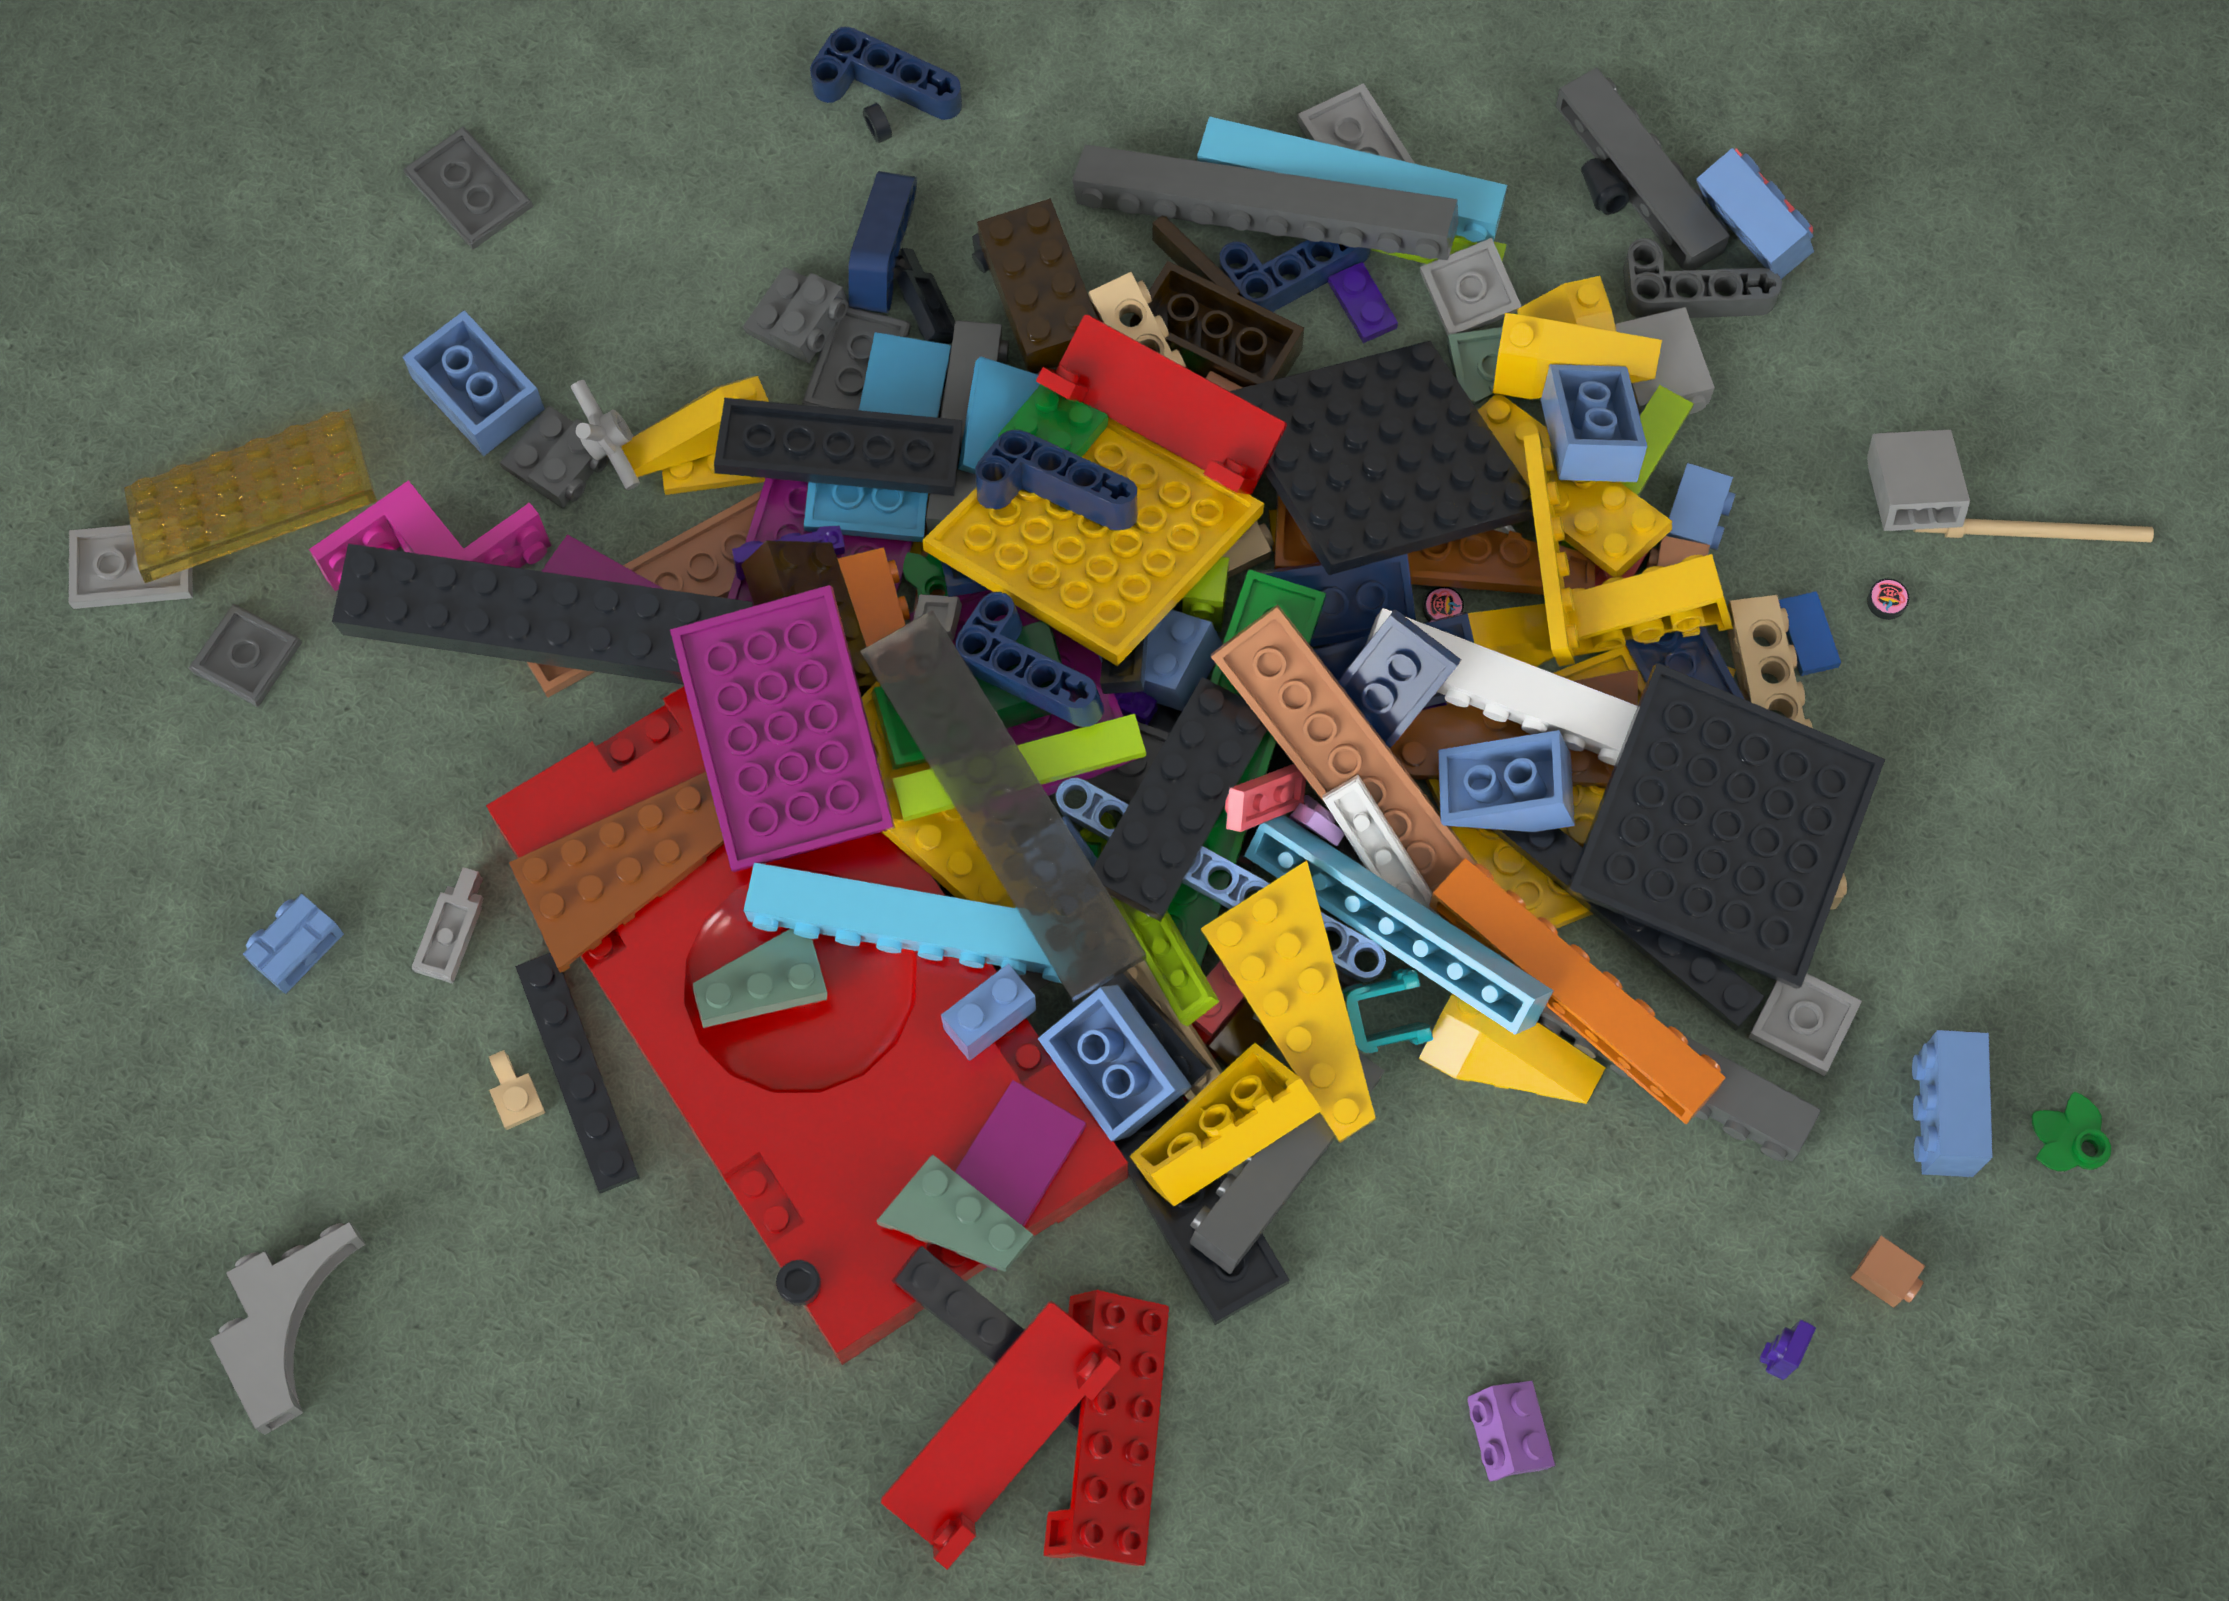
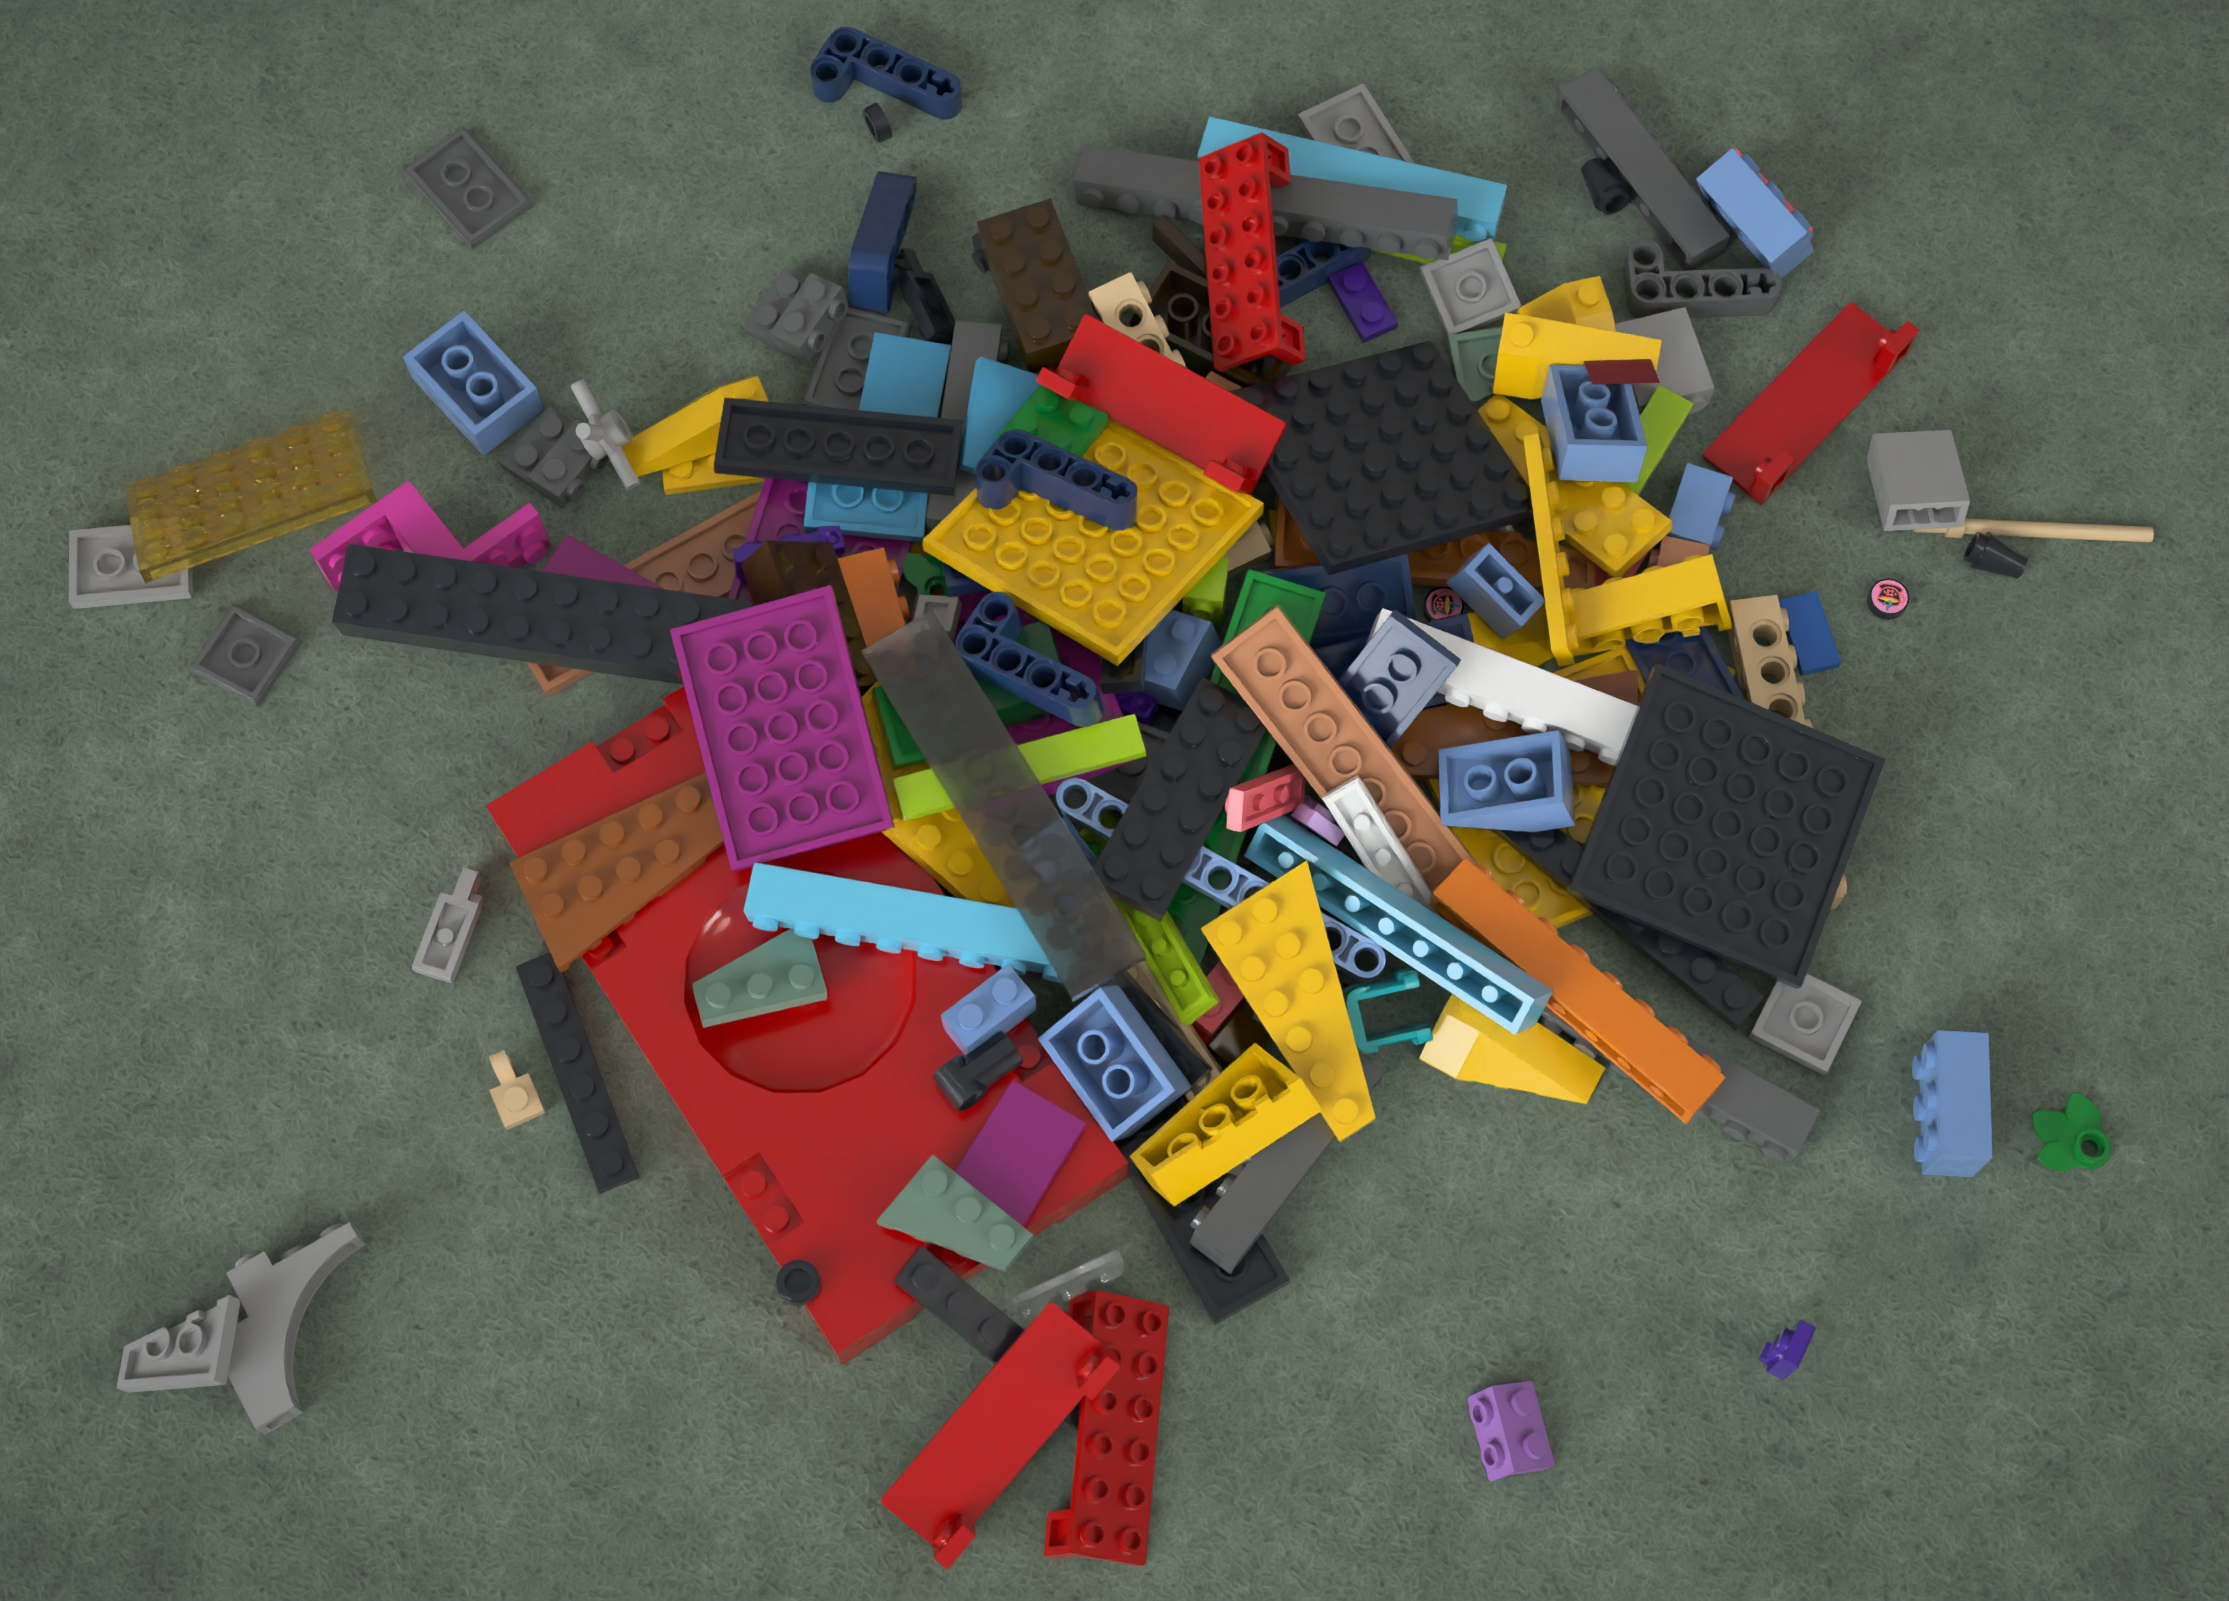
(185, 1355): none -> light grey wing
(292, 942): medium blue brick -> none
(968, 1077): none -> black piece
(1071, 1283): none -> clear wing
(1243, 253): none -> red bracket
(1496, 591): none -> medium blue brick
(1621, 371): none -> dark red sticker
(1808, 401): none -> red bracket
(1889, 1273): nougat brick -> none
(1994, 556): none -> black cone

